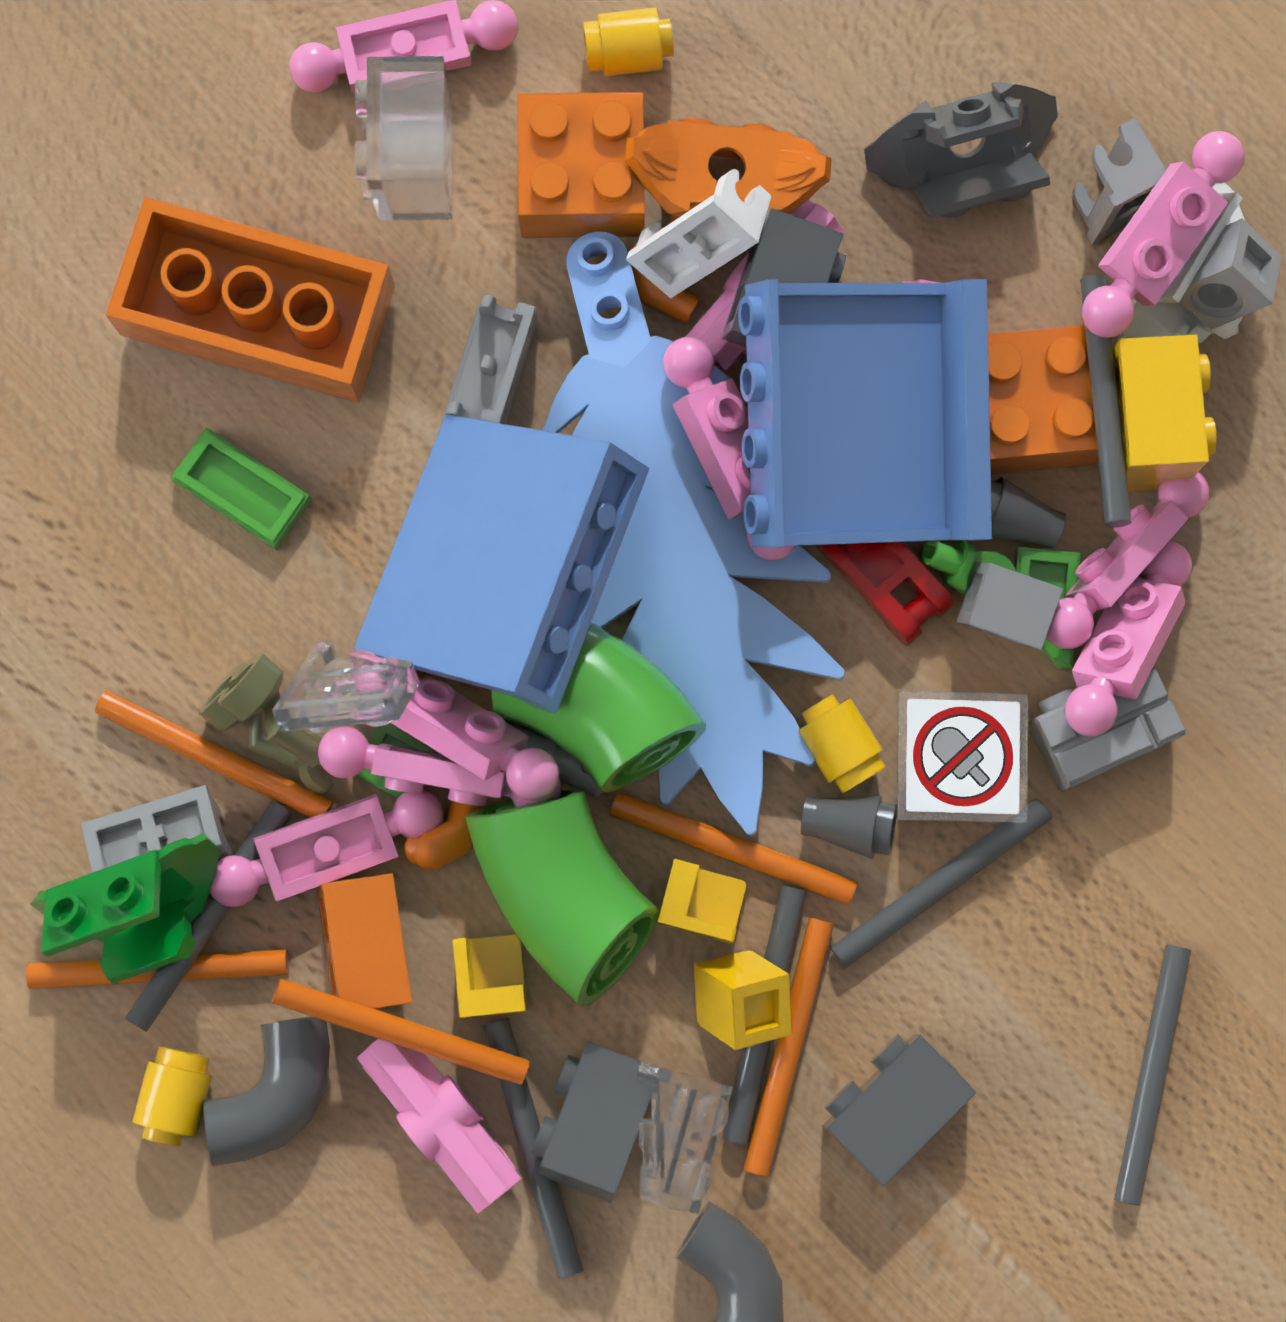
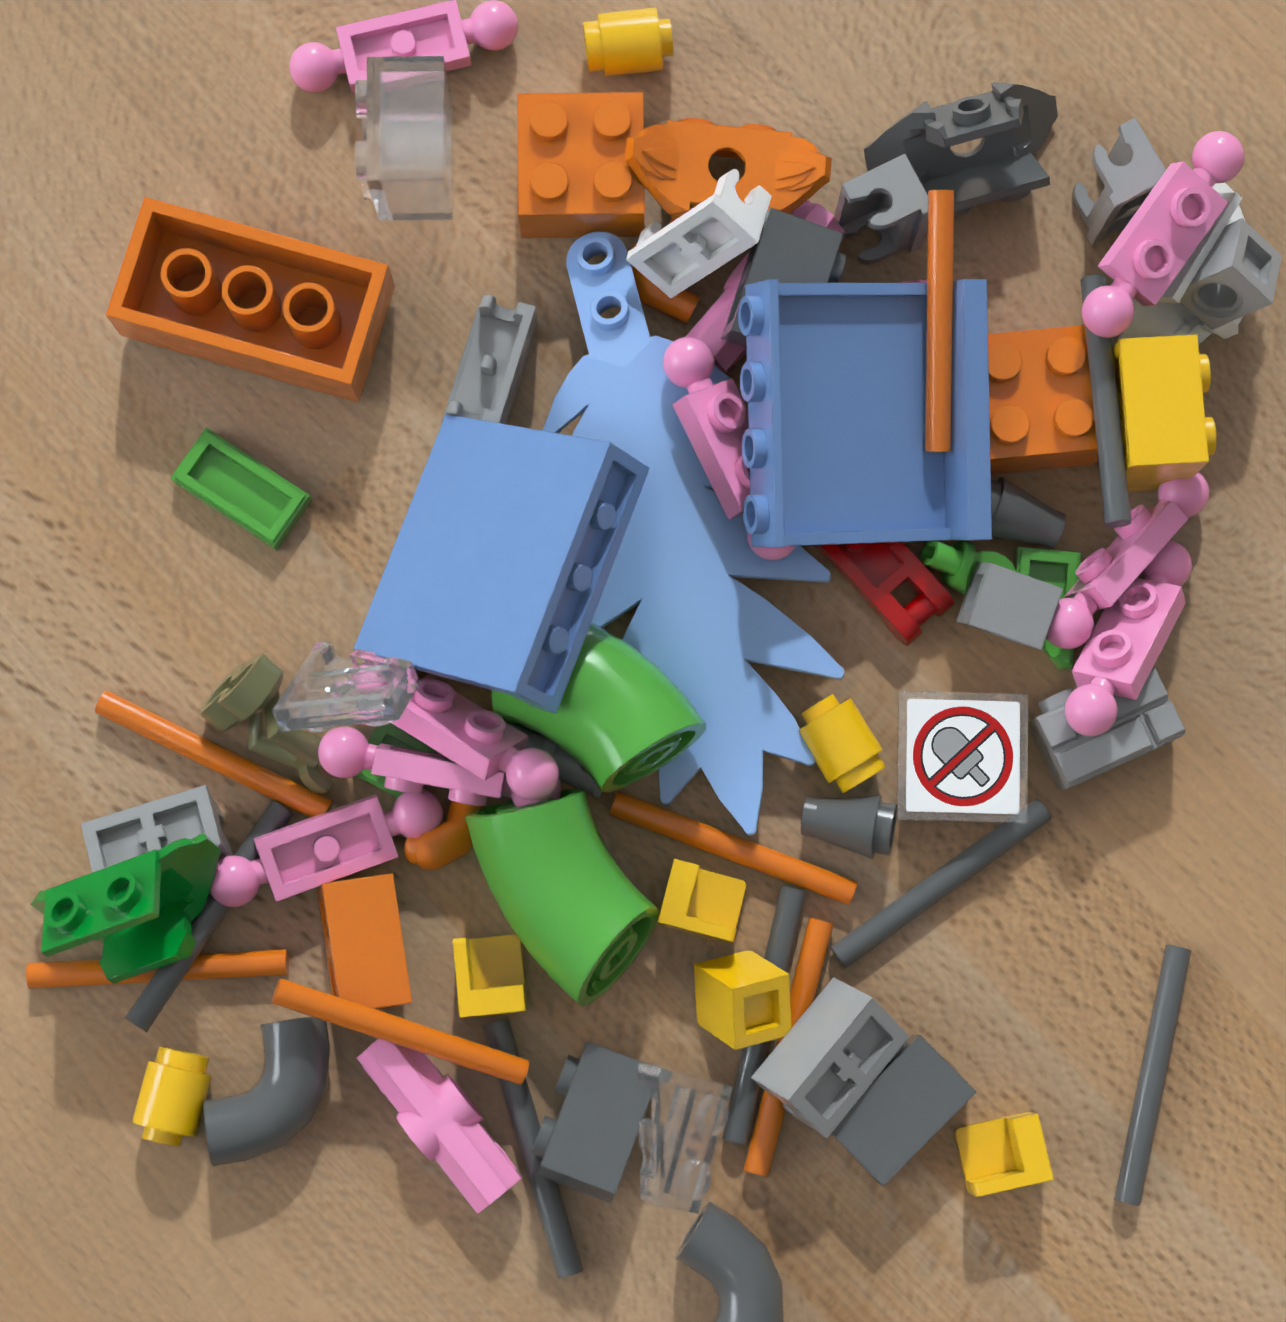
(831, 1056): none -> light grey hinge
(890, 203): none -> light grey hinge
(939, 320): none -> orange bar
(1003, 1154): none -> yellow panel

